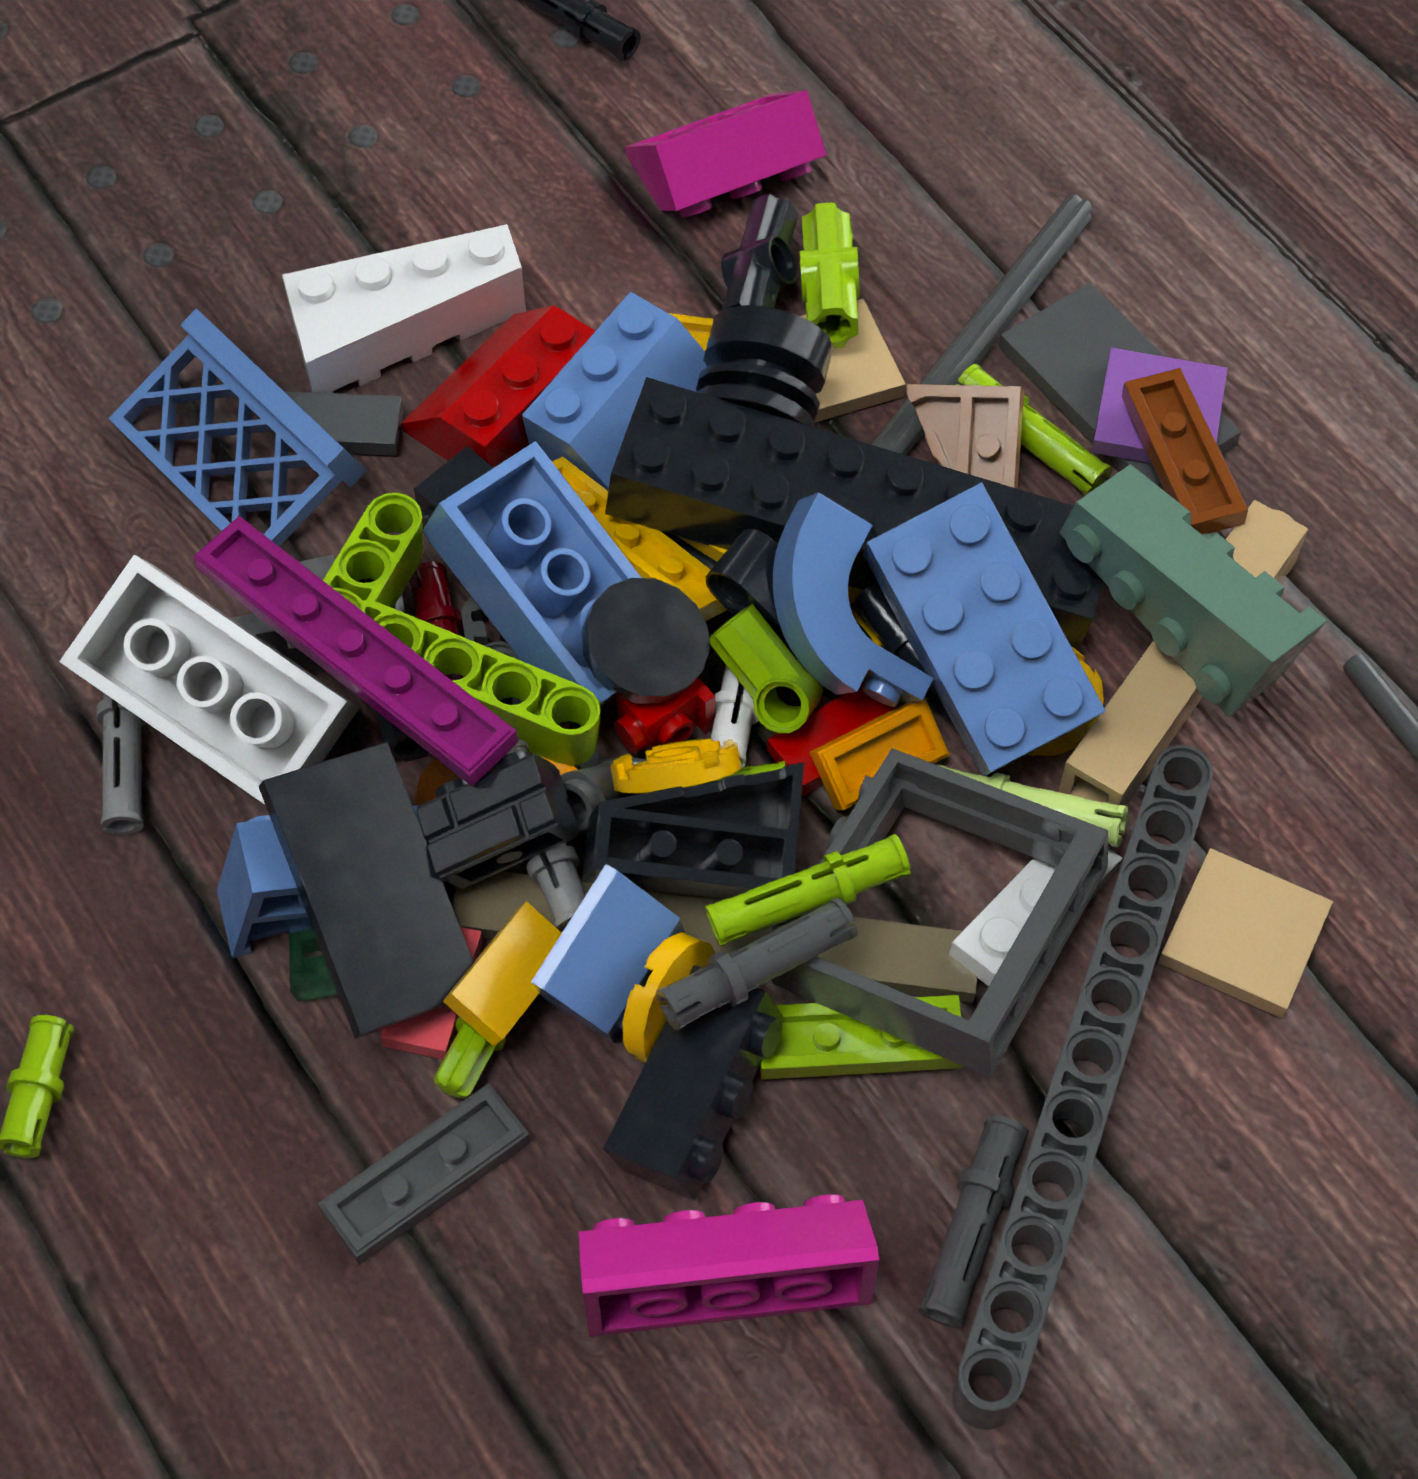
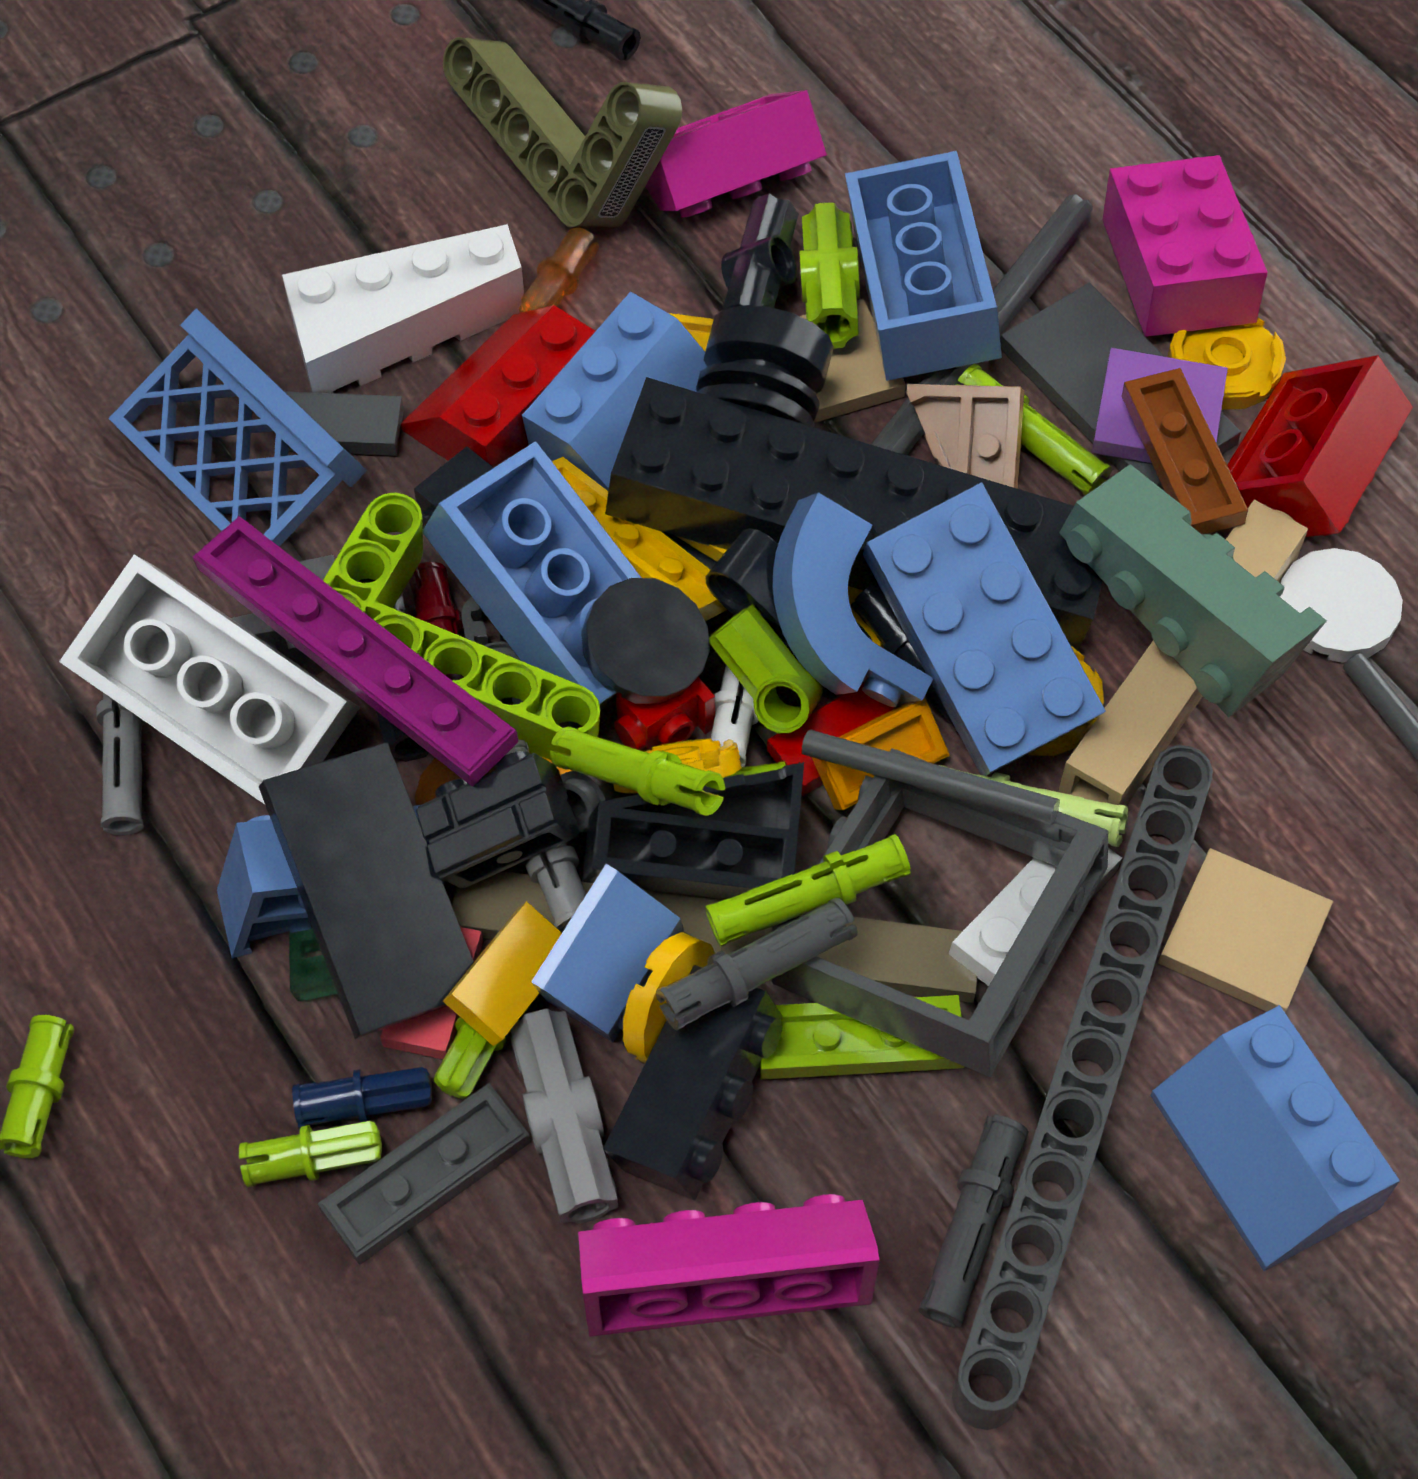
(310, 1152): none -> lime axle
(361, 1096): none -> dark blue axle
(561, 271): none -> clear orange axle
(563, 1116): none -> light grey piece
(580, 177): none -> olive beam
(654, 775): none -> lime pin
(923, 266): none -> medium blue brick
(931, 777): none -> dark grey bar
(1183, 245): none -> dark pink brick
(1247, 378): none -> yellow tile
(1274, 1138): none -> medium blue slope
(1320, 441): none -> red slope
(1353, 597): none -> white tile

